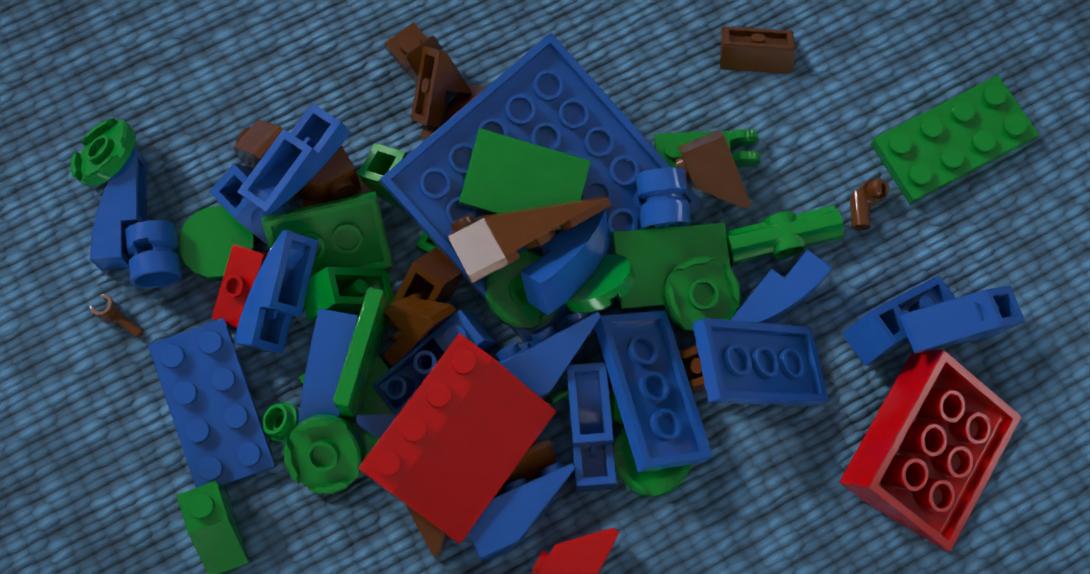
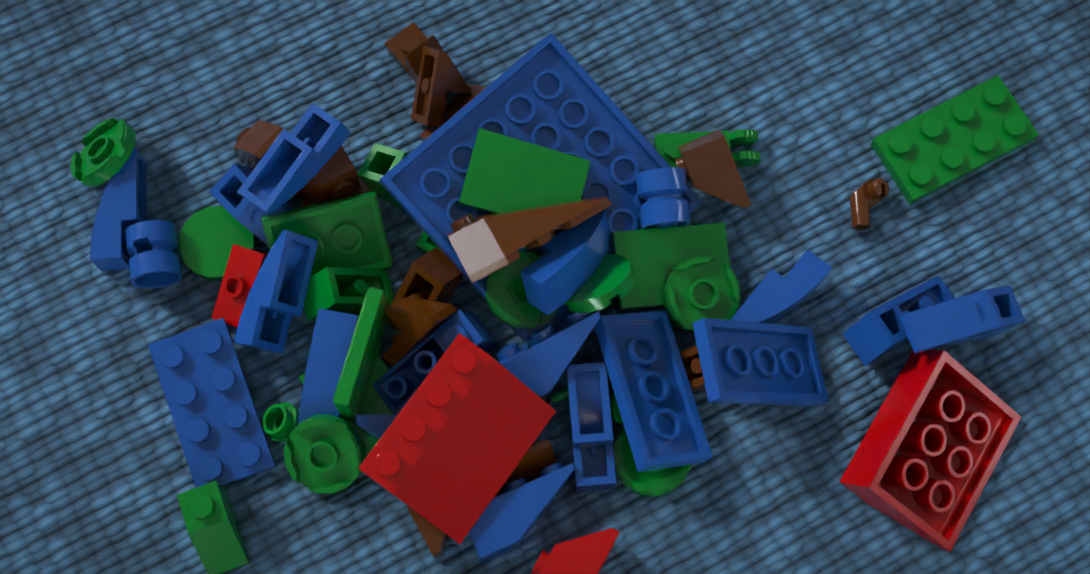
(113, 314): reddish brown hand -> none
(757, 49): reddish brown slope -> none
(784, 235): green piece -> none

